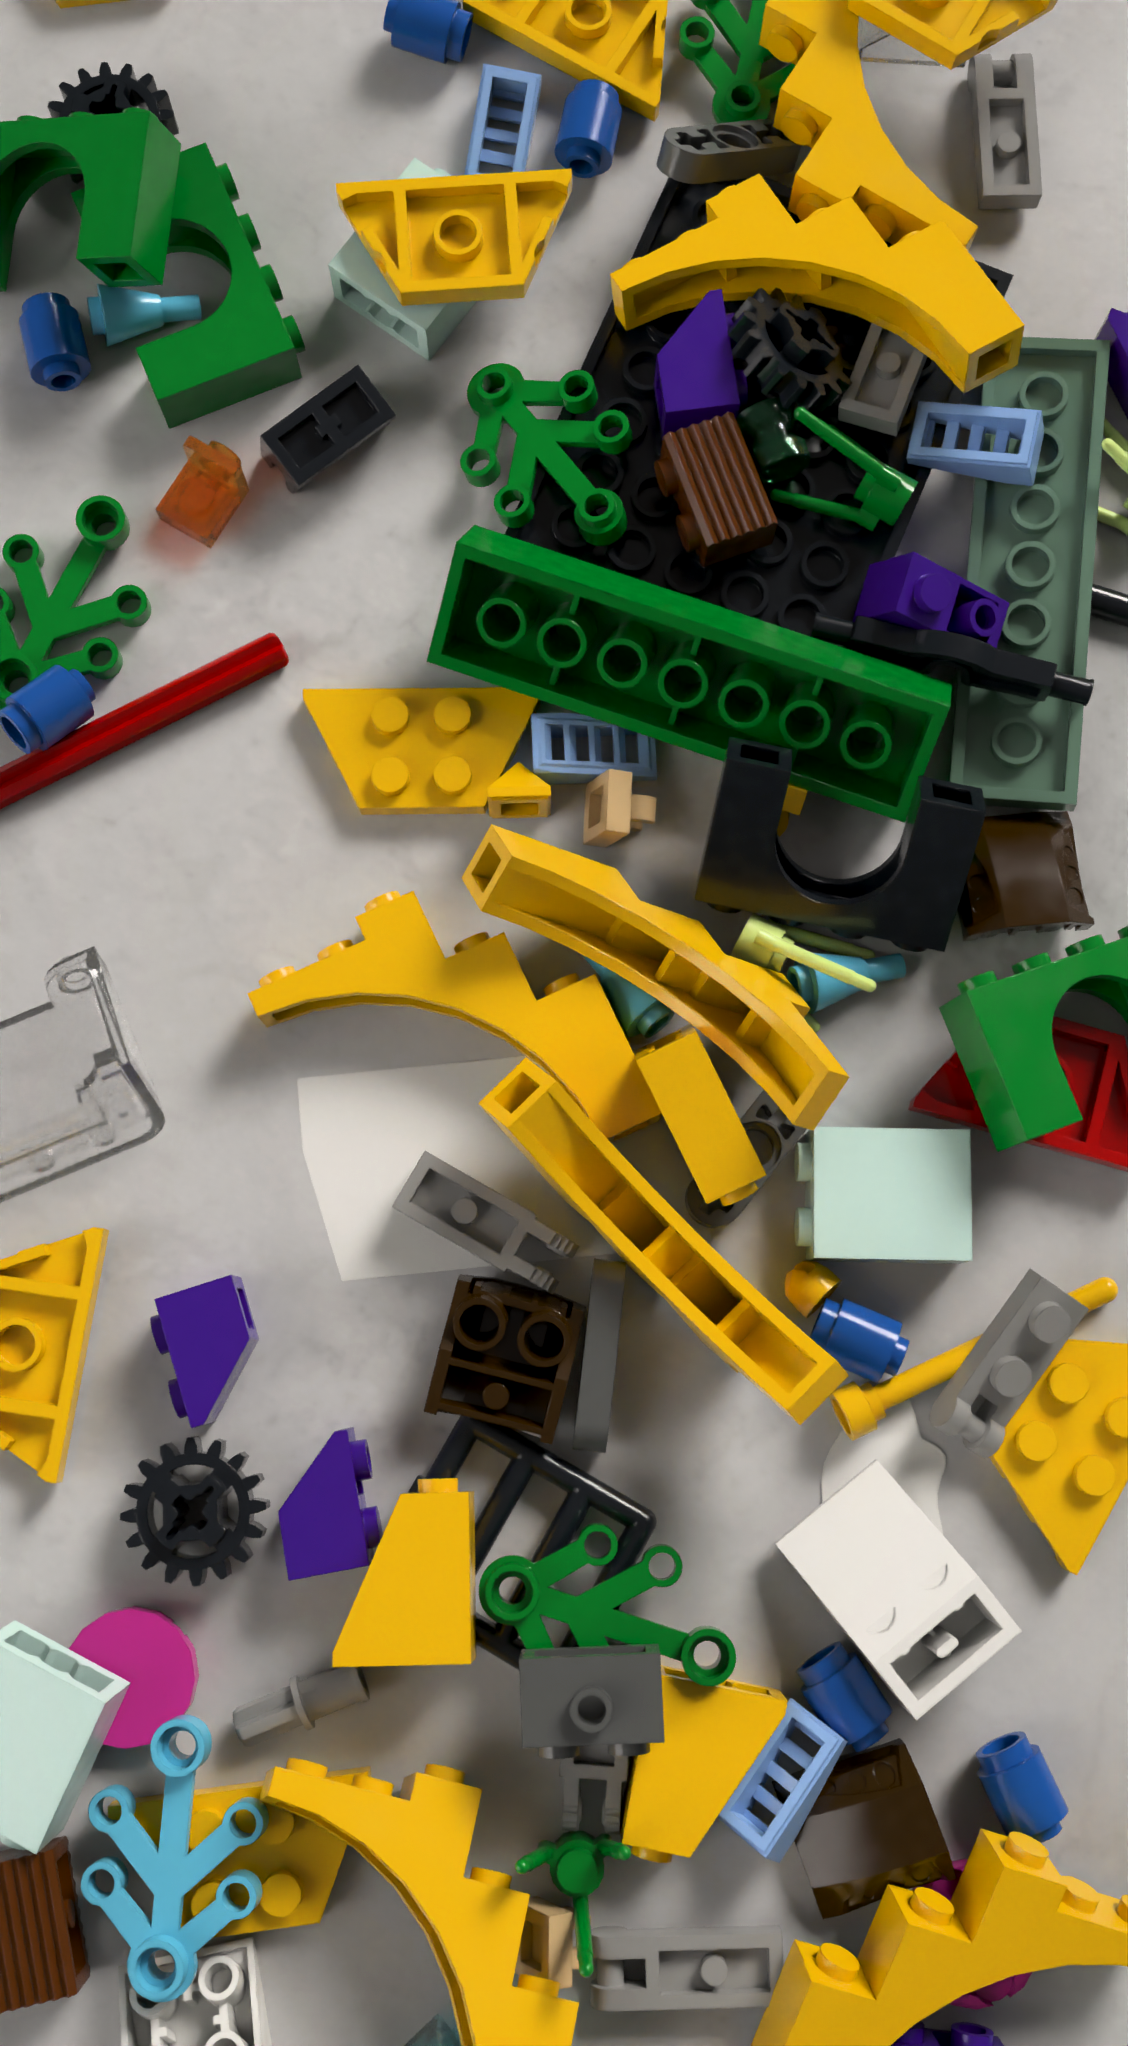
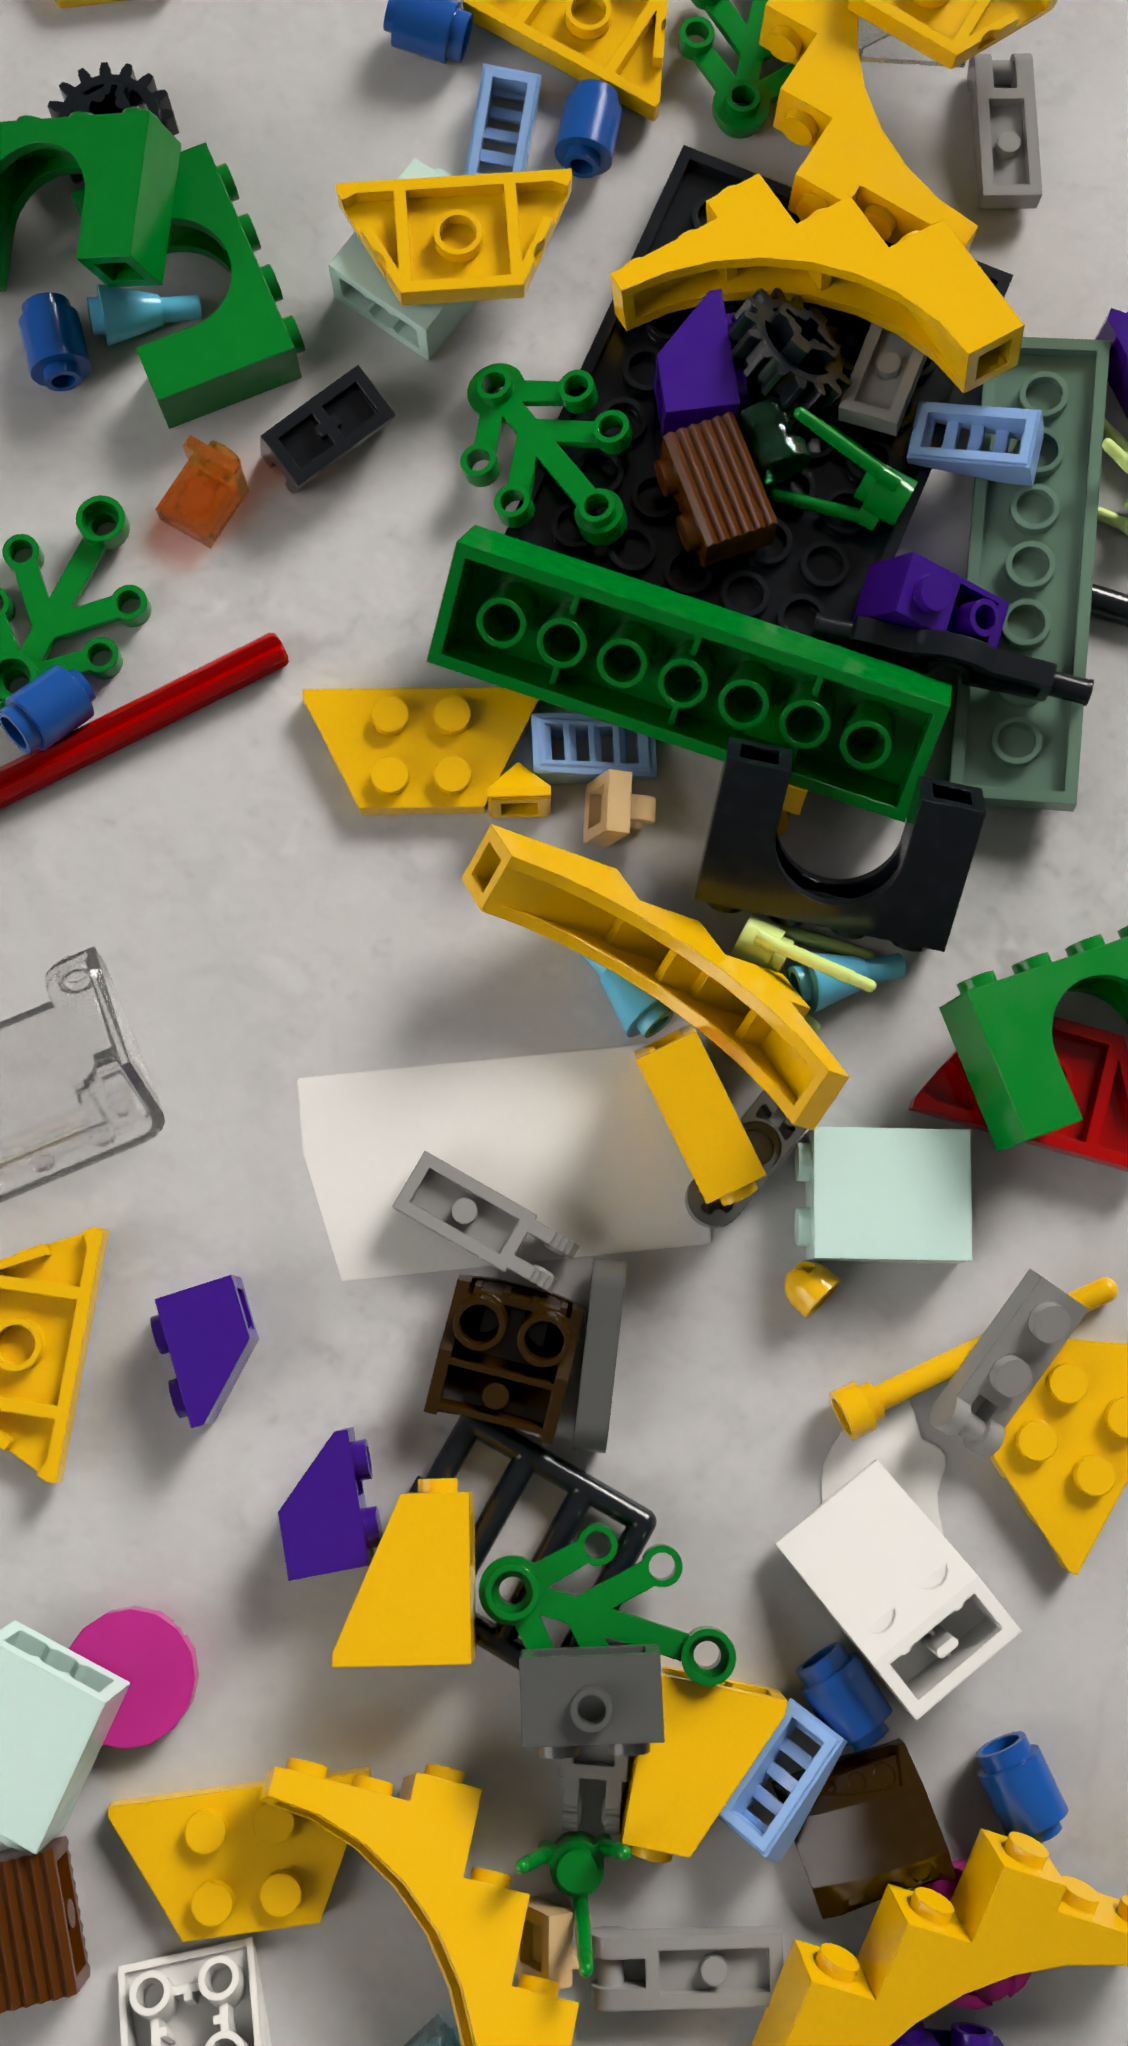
(170, 1869): medium azure plant -> none
(171, 1491): black gear -> none
(299, 1704): light grey axle -> none
(402, 965): yellow arch -> none
(660, 1244): yellow arch -> none
(726, 152): dark grey beam -> none
(860, 1339): blue brick -> none
(1023, 878): dark brown slope -> none

